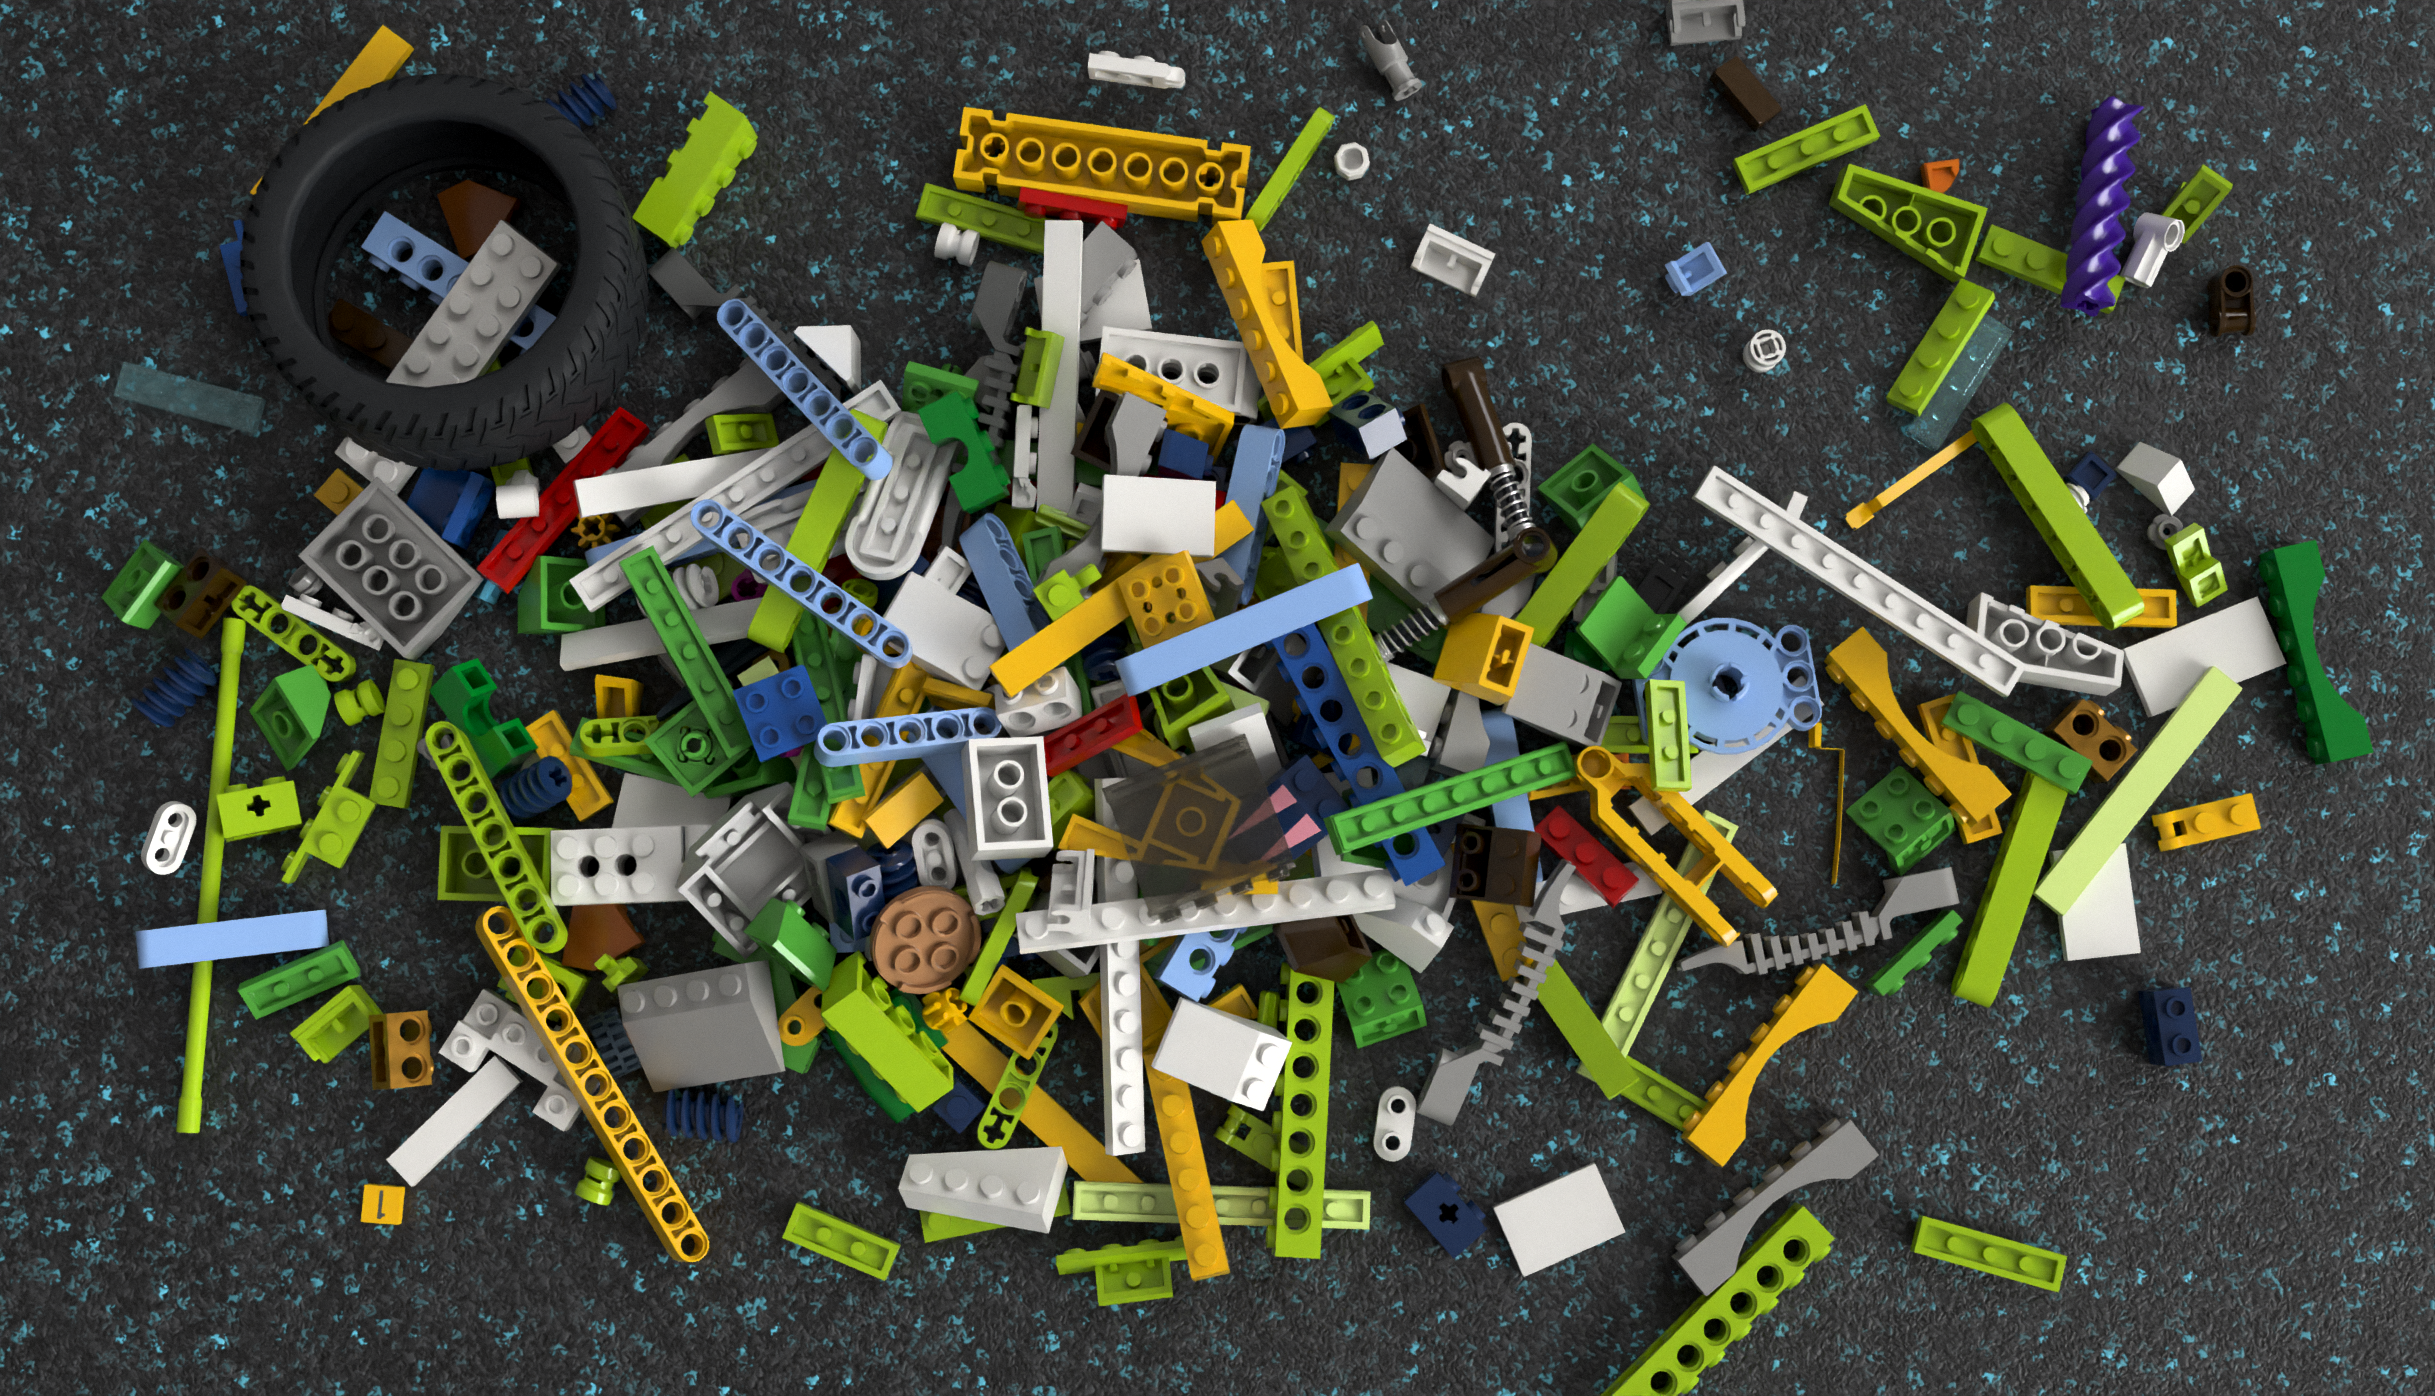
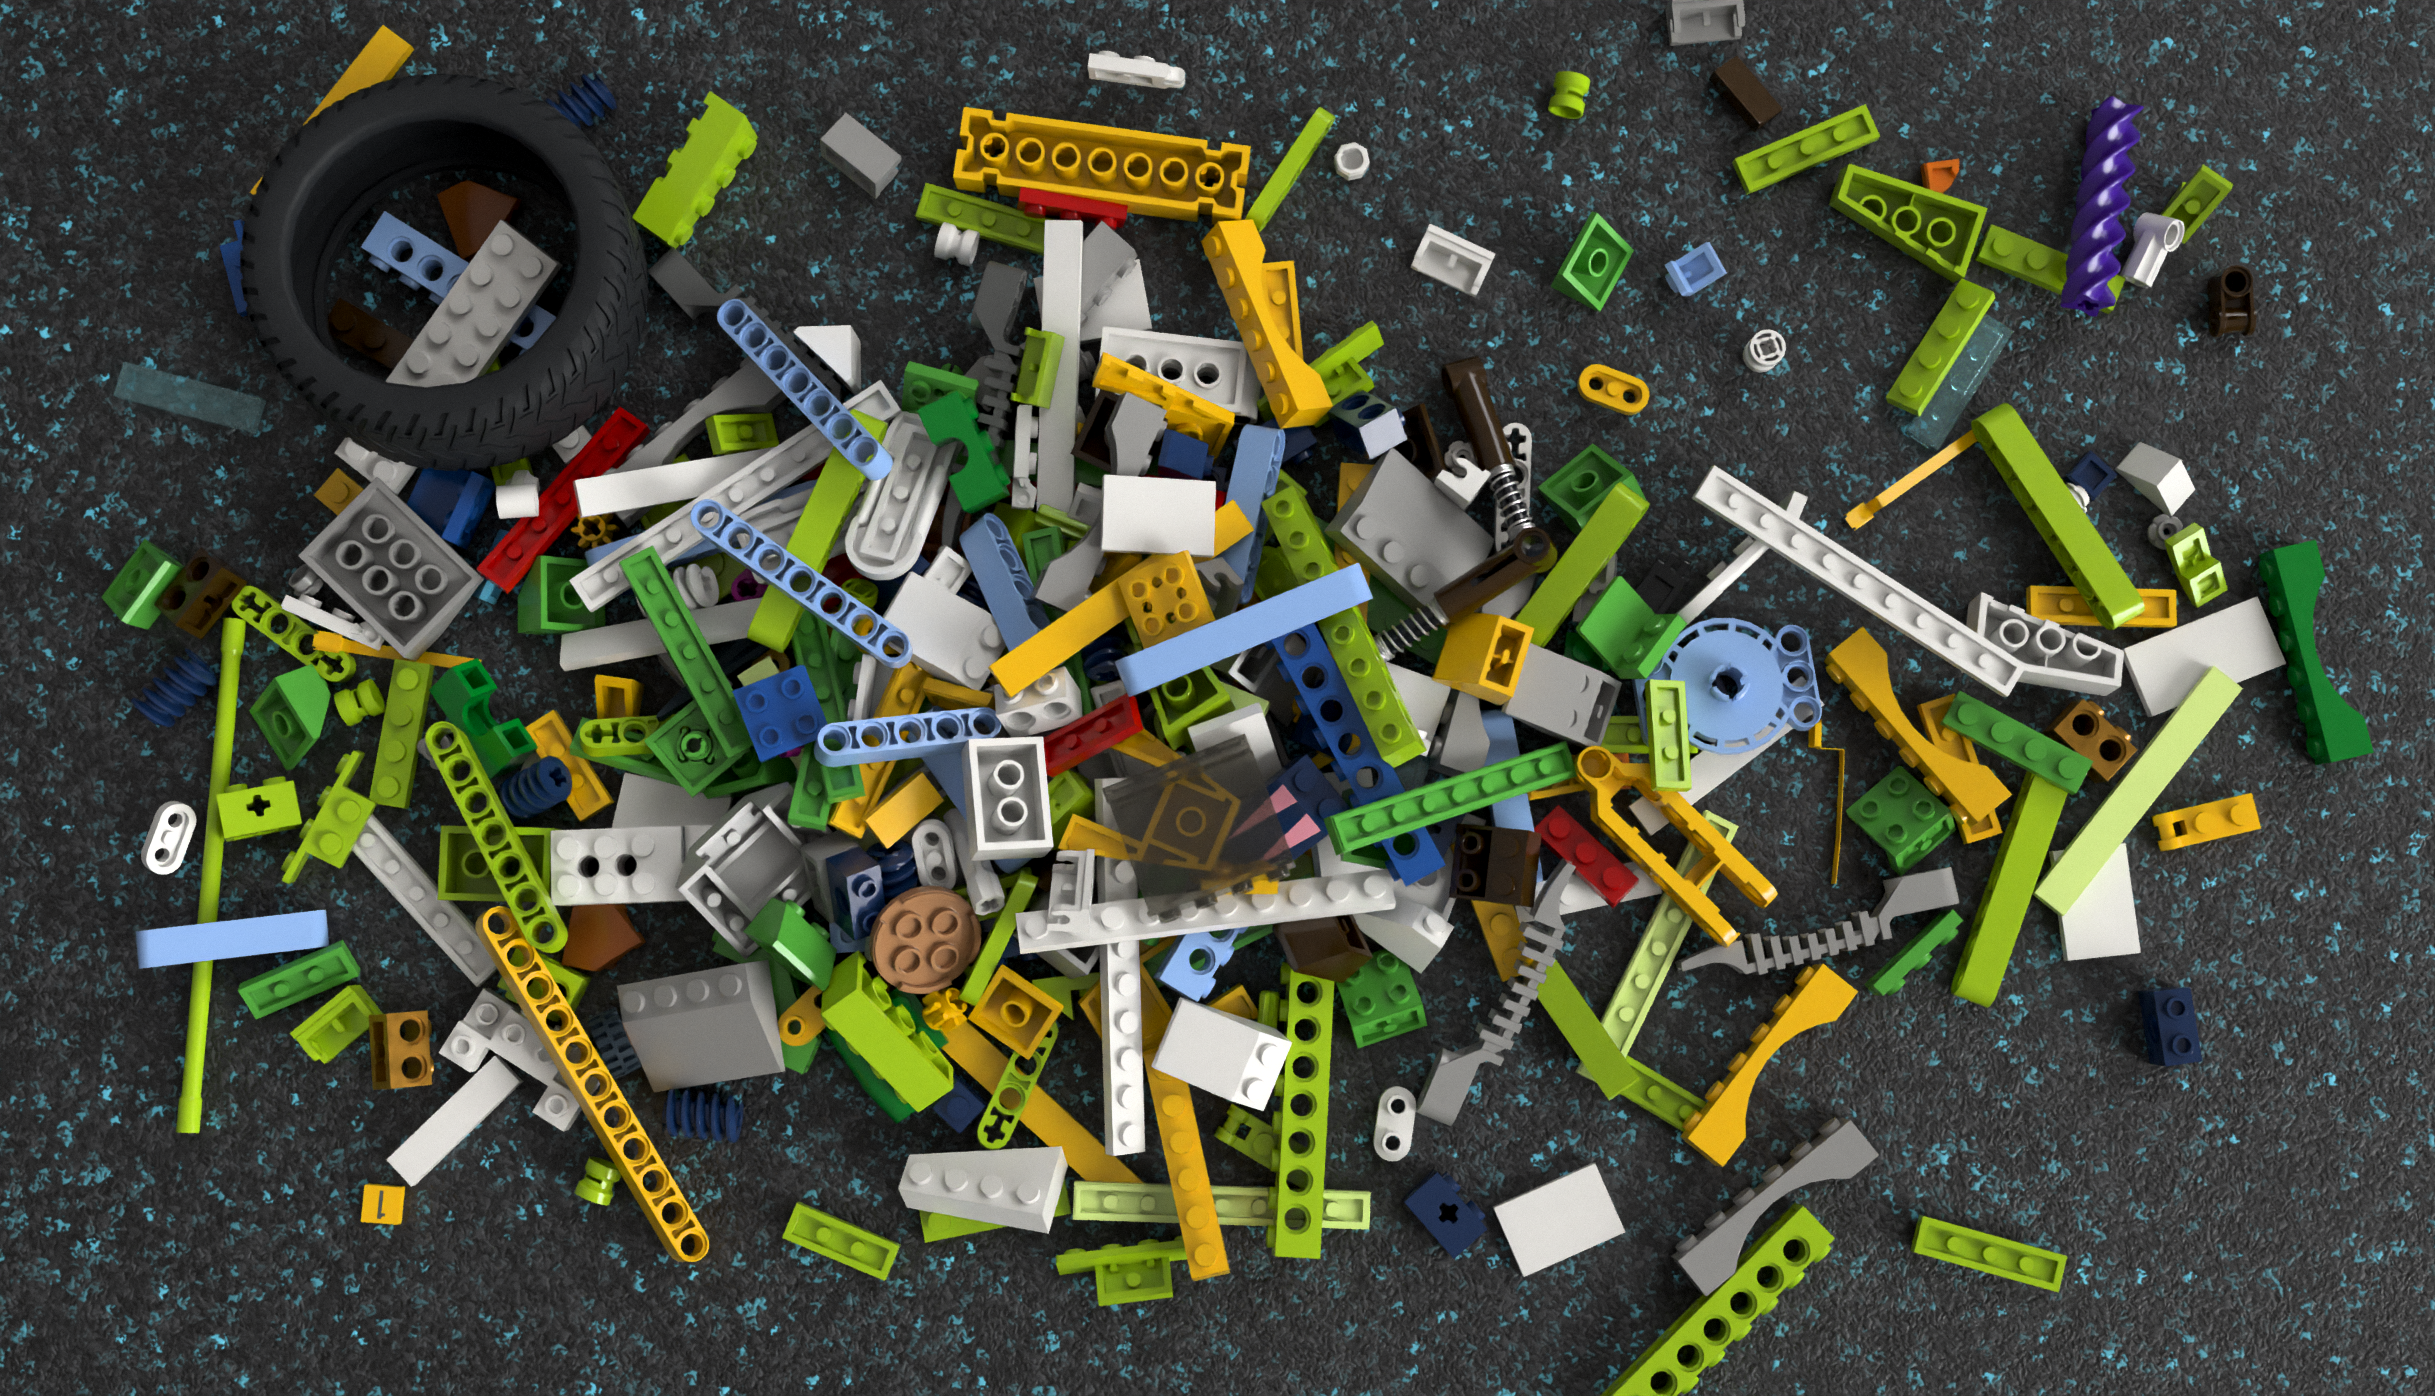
(334, 643): none -> yellow piece
(419, 896): none -> white tile
(620, 971): lime plate -> none
(860, 155): none -> light grey hinge
(1061, 593): lime plate -> none
(1390, 60): light grey piece -> none
(1569, 94): none -> lime wheel
(1593, 263): none -> bright green slope
(1612, 388): none -> yellow plate

